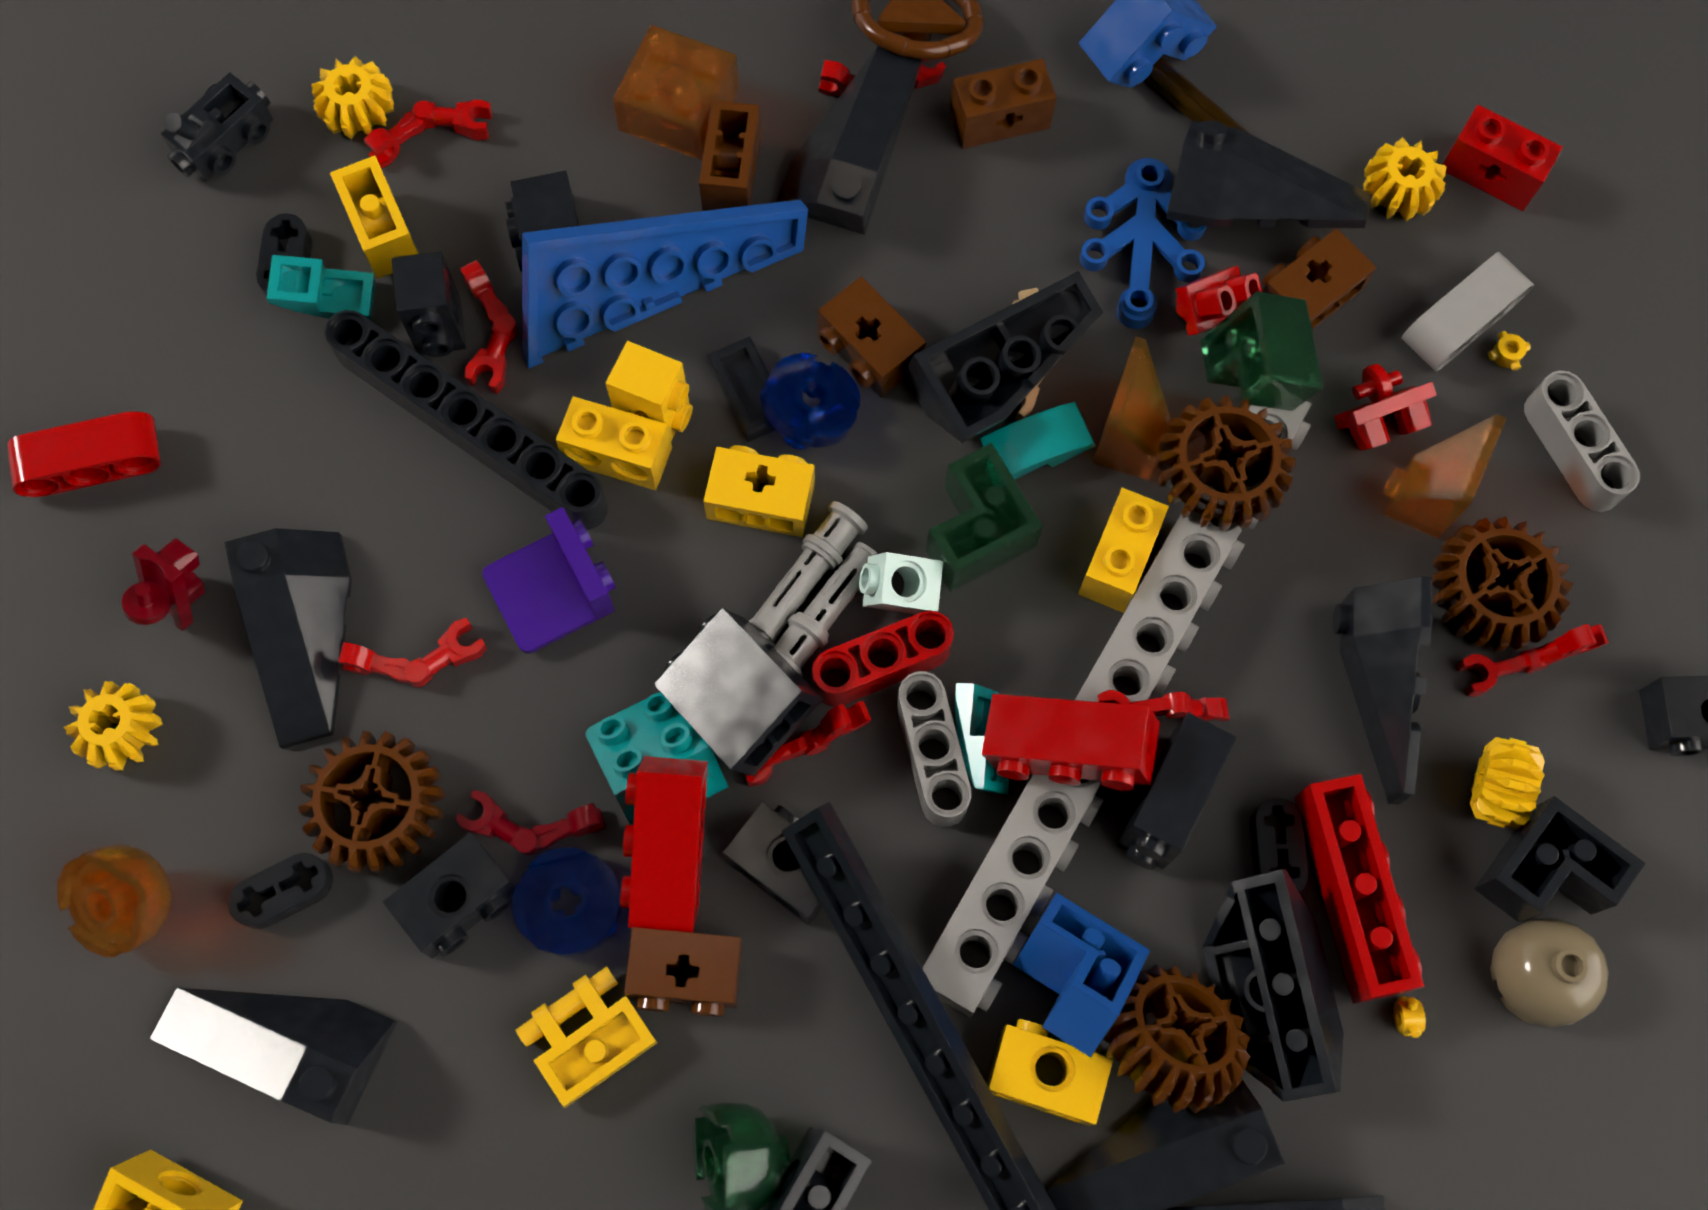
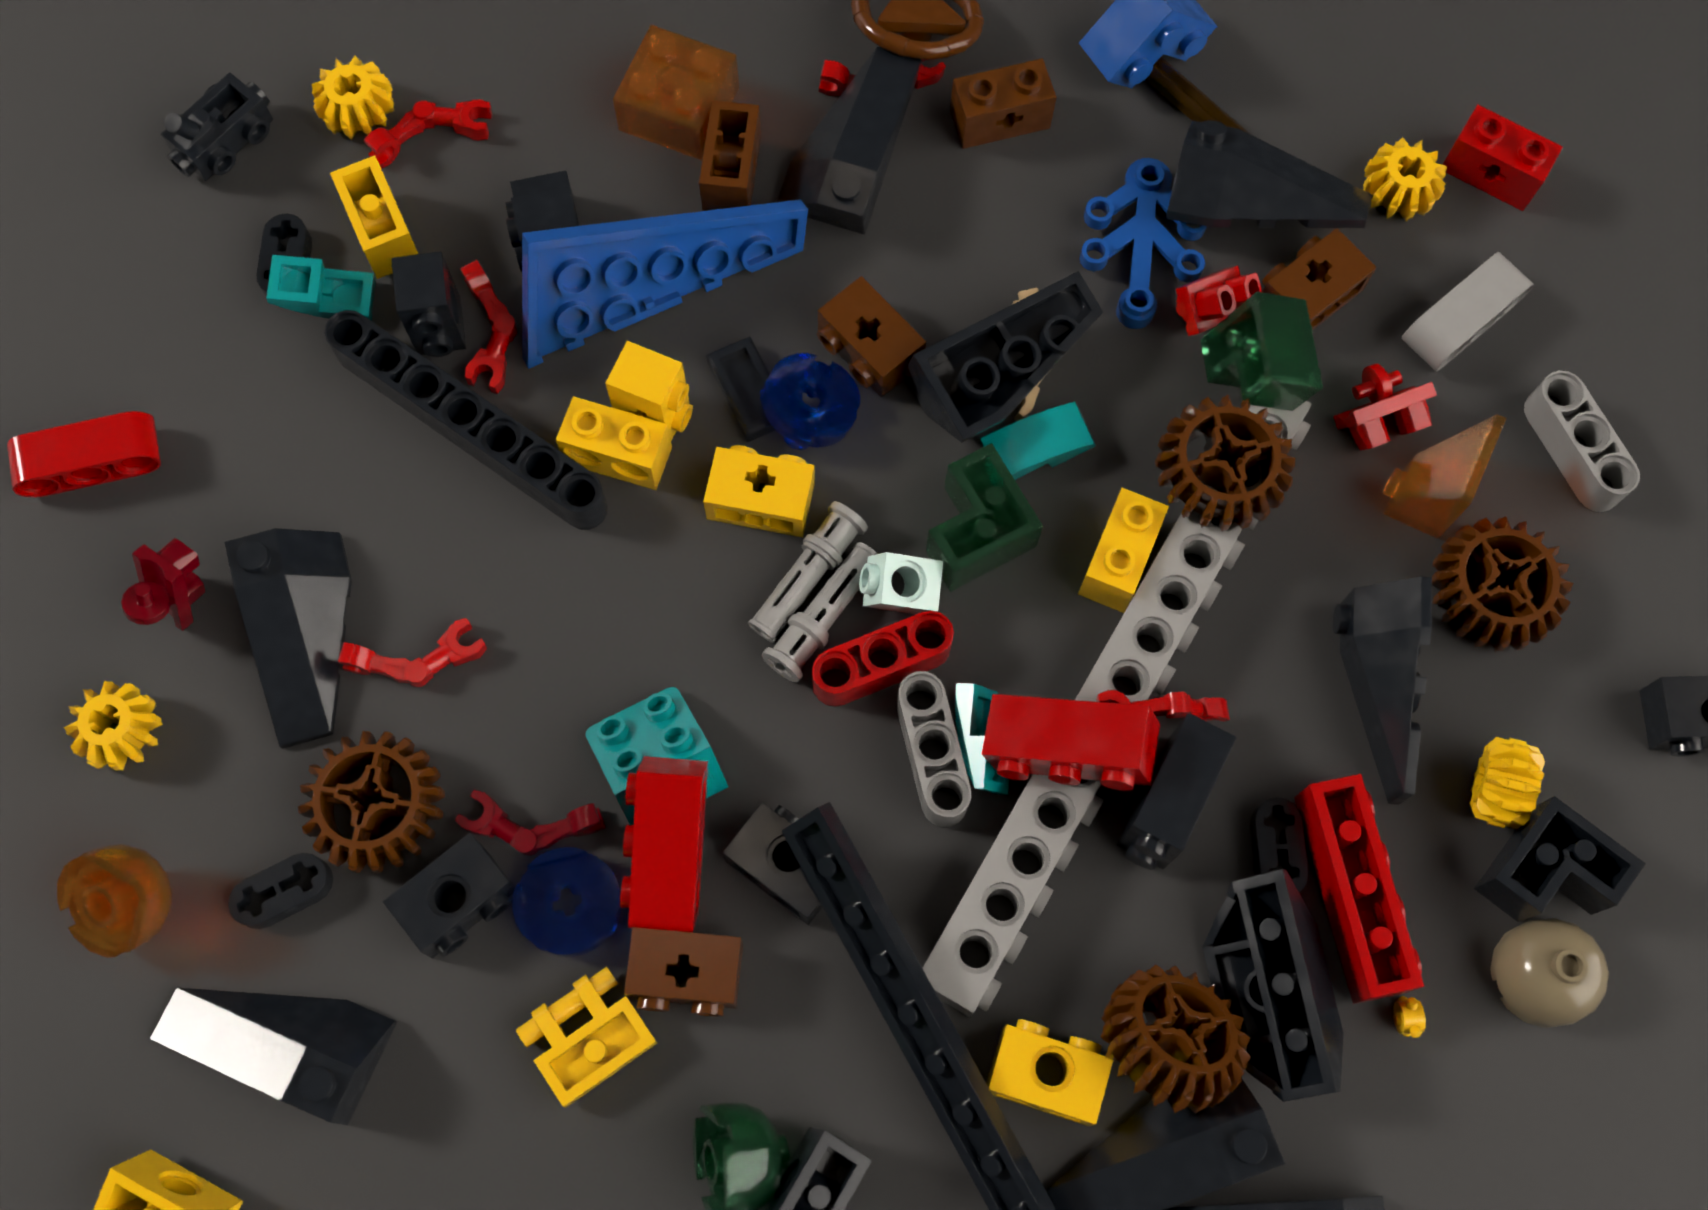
(550, 585): dark purple bracket -> none
(737, 692): brick -> none
(835, 723): red piece -> none
(1084, 965): blue brick -> none
(1135, 418): clear orange slope -> none
(1509, 350): yellow piece -> none
(1573, 642): red piece -> none

